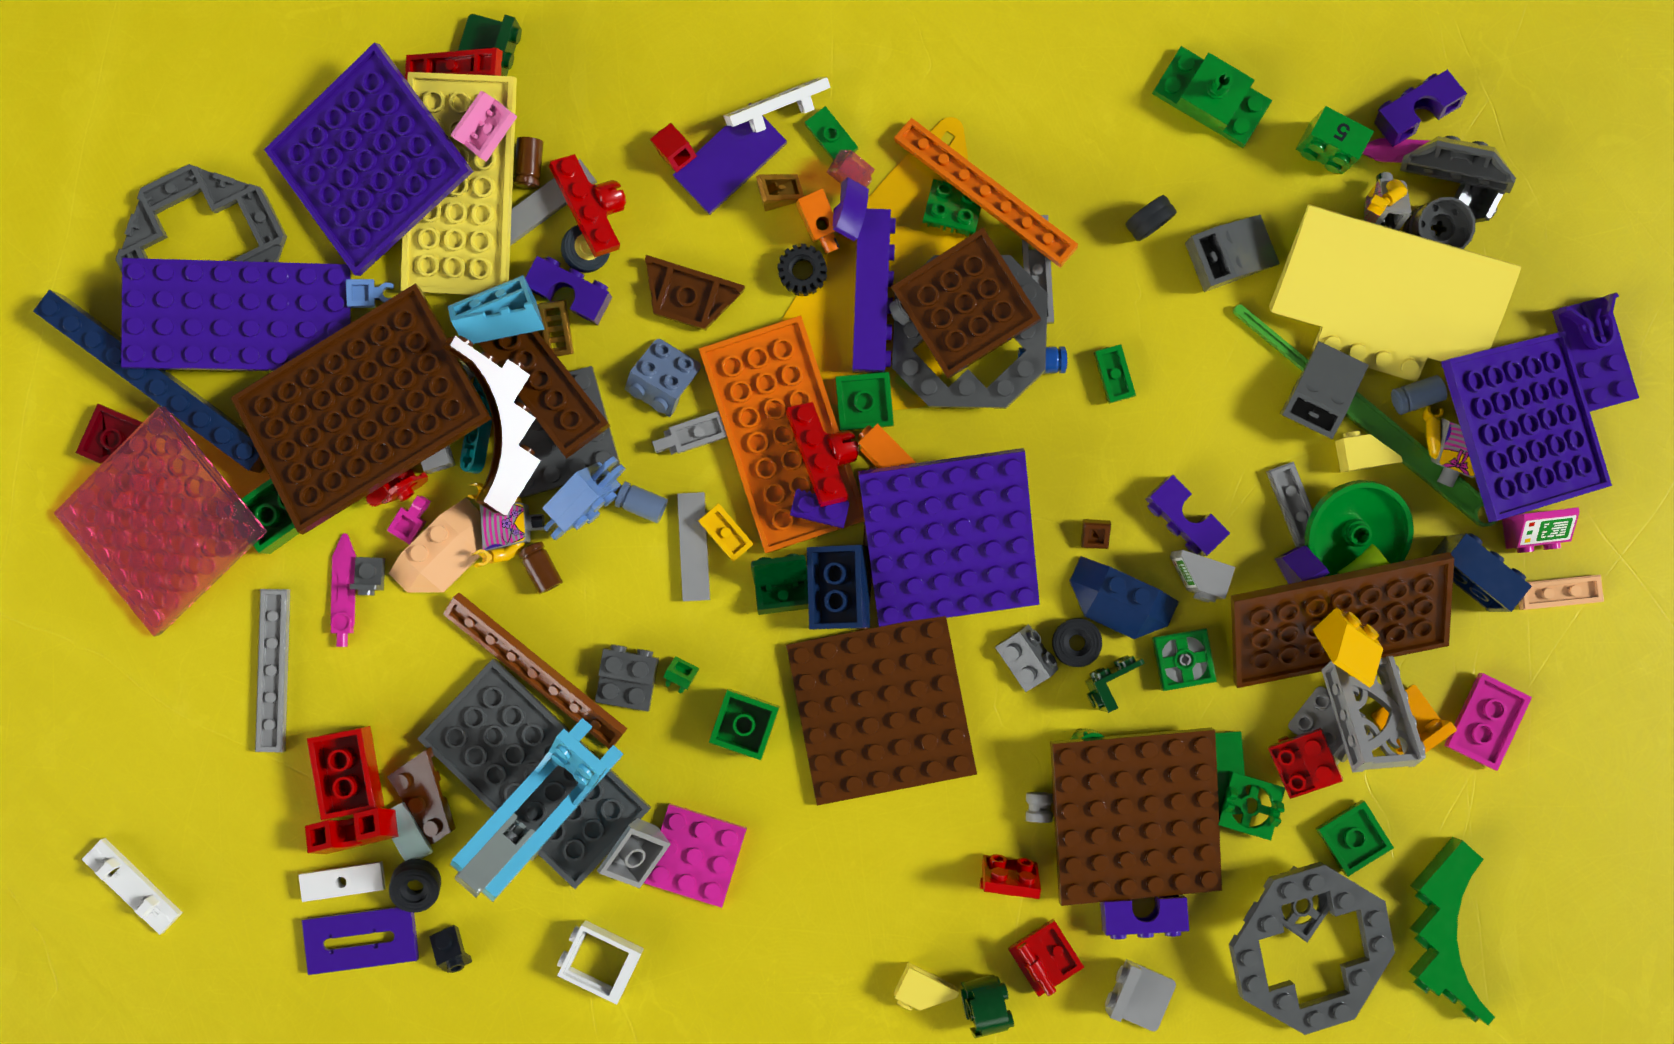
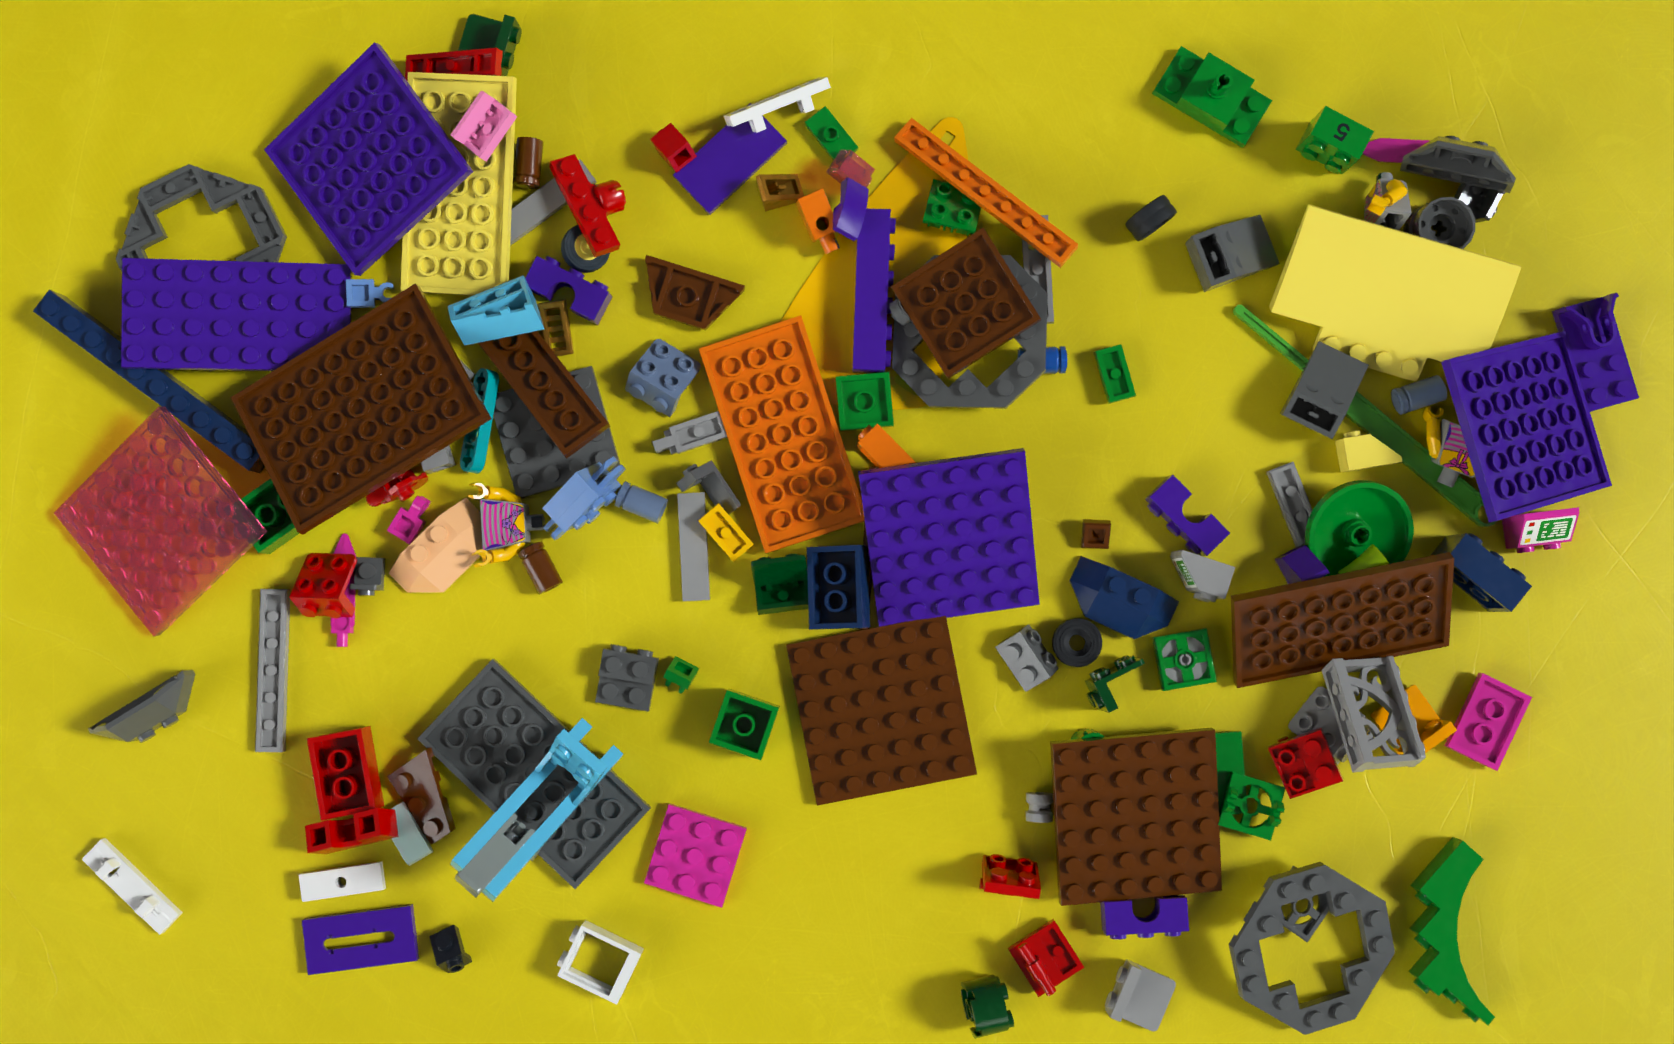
(105, 433): dark red plate -> none
(149, 712): none -> dark grey wedge
(323, 584): none -> red bracket
(412, 900): black tyre -> none
(510, 463): arch -> none
(533, 670): dark orange plate -> none
(635, 853): light grey slope -> none
(712, 483): none -> dark grey bracket
(802, 254): black tyre -> none
(807, 507): dark purple brick -> none
(822, 452): red plate -> none
(922, 989): light yellow slope -> none
(1350, 645): yellow slope -> none
(1354, 838): green plate -> none
(1437, 94): dark purple arch -> none
(1563, 592): light nougat tile -> none

